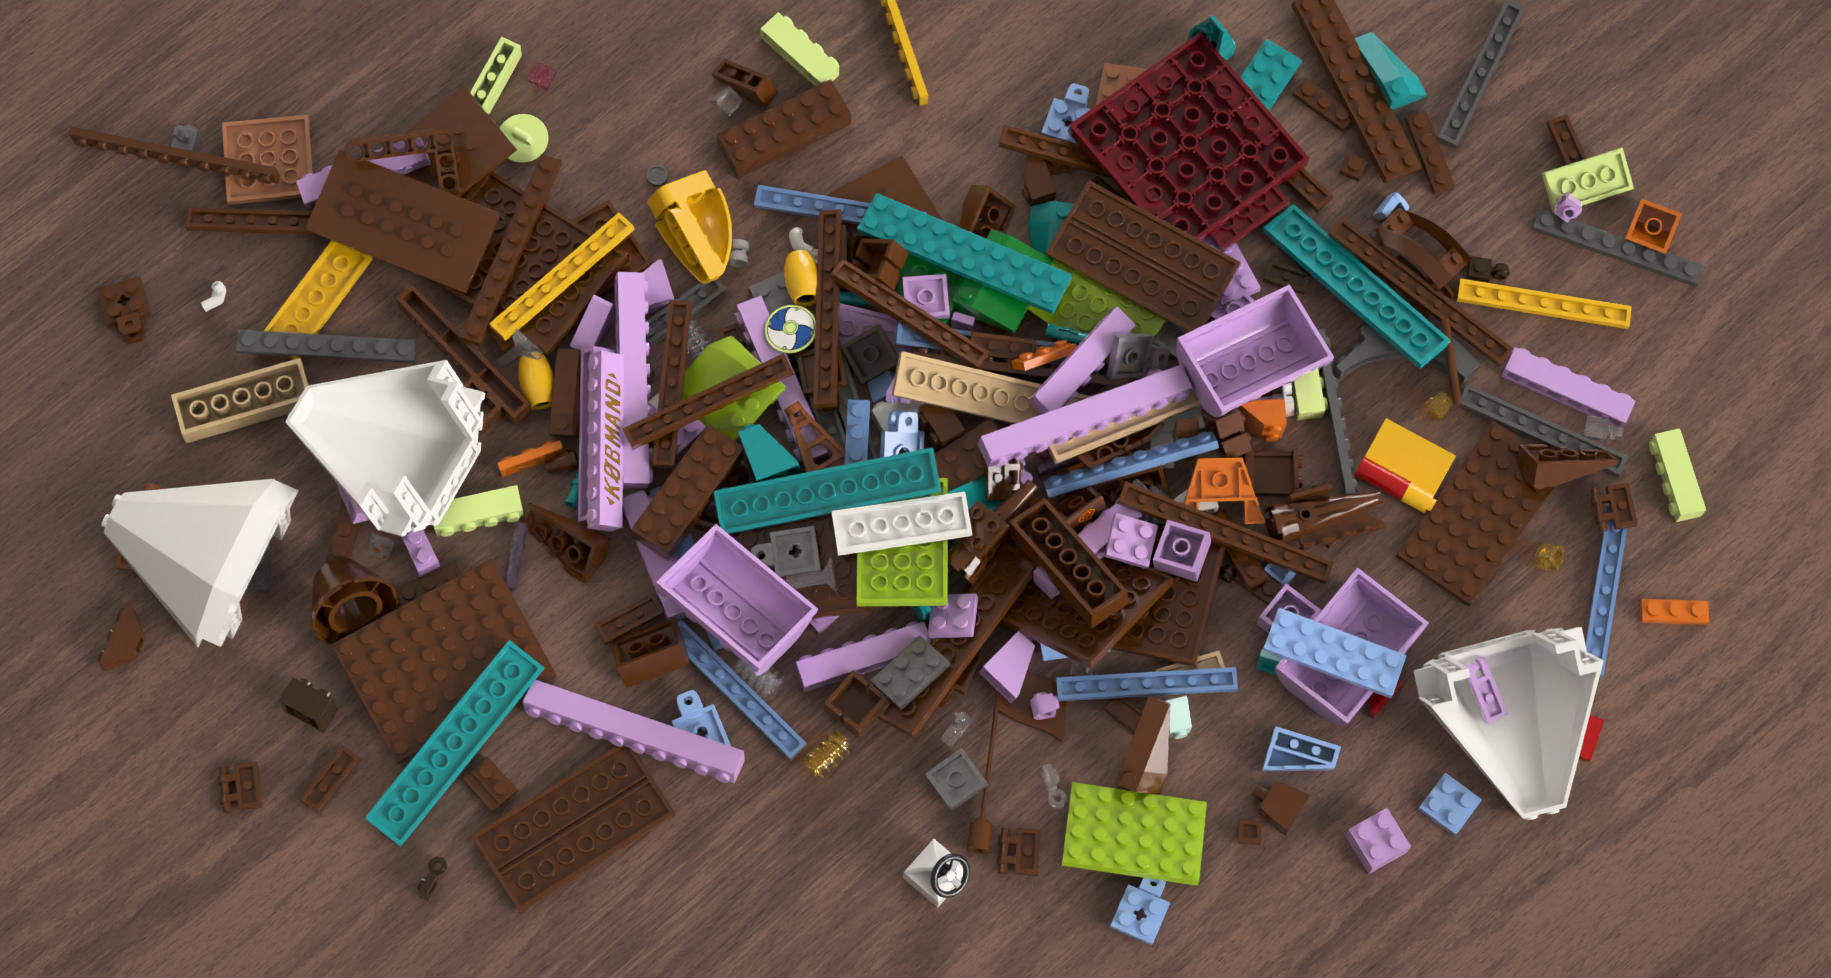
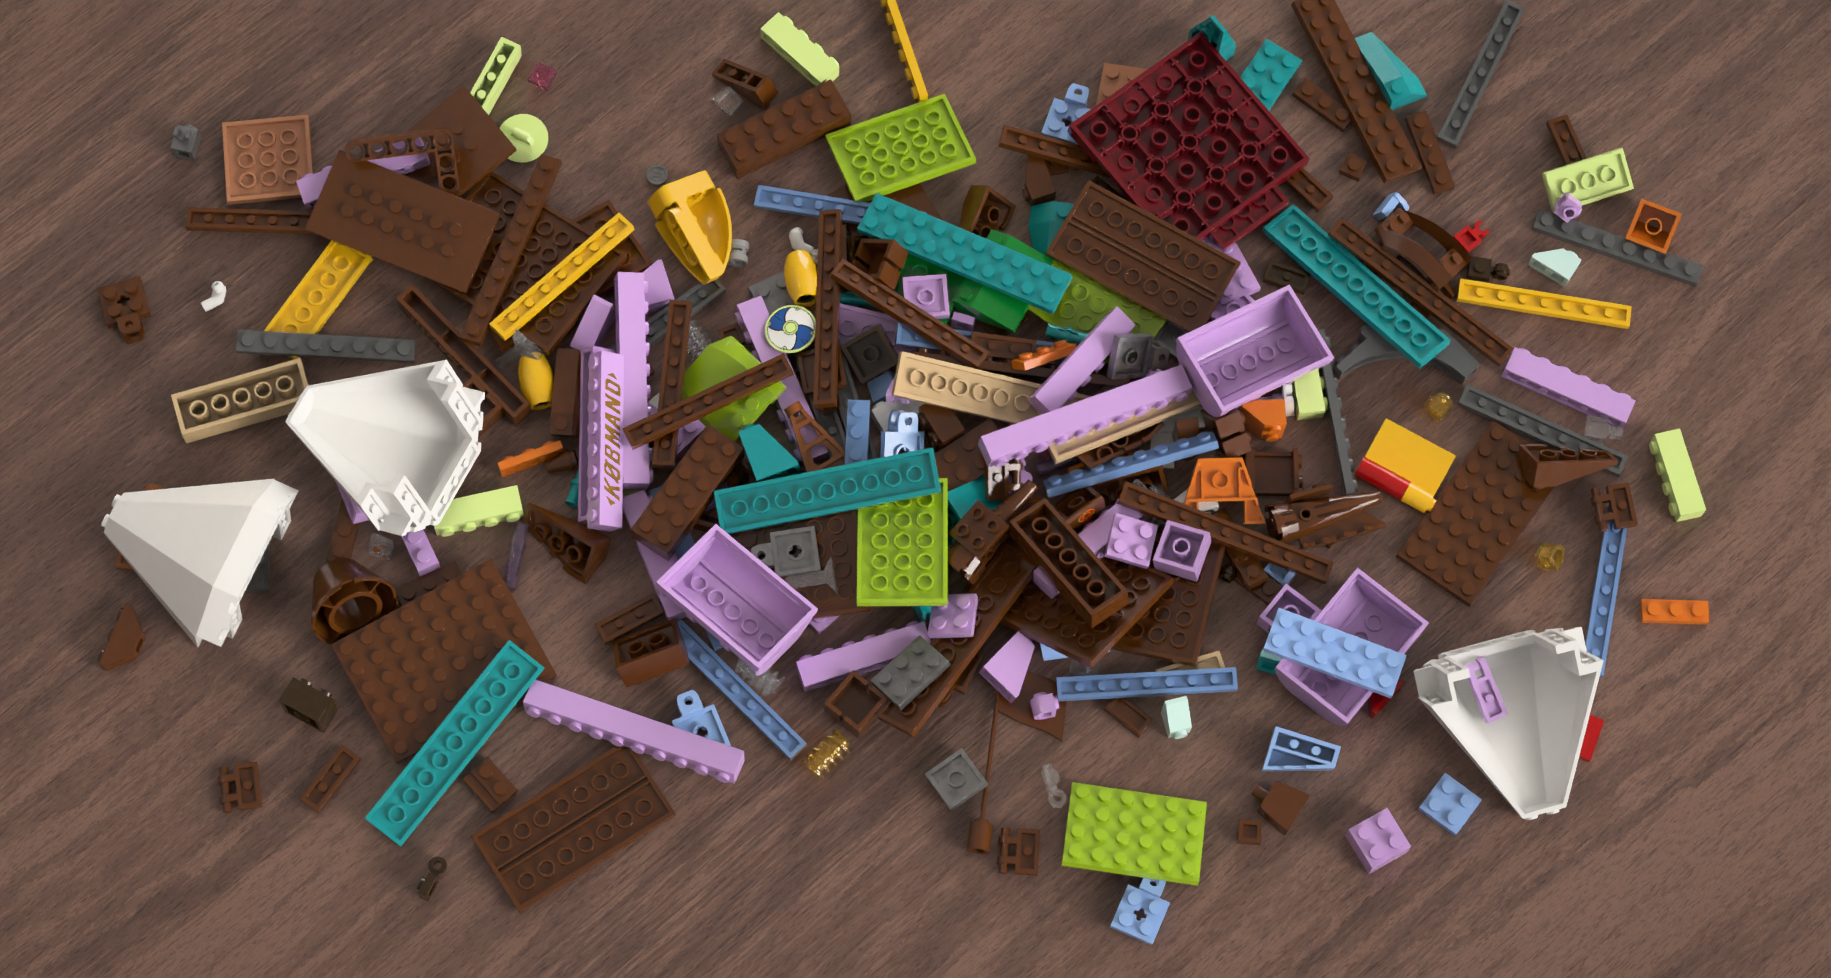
(181, 157): reddish brown plate -> none
(900, 149): none -> lime plate
(901, 523): white plate -> none
(938, 873): piece -> none
(959, 725): clear piece -> none
(1147, 756): reddish brown wedge -> none
(1451, 364): reddish brown bar -> none
(1471, 238): none -> red plate
(1556, 264): none -> light aqua slope

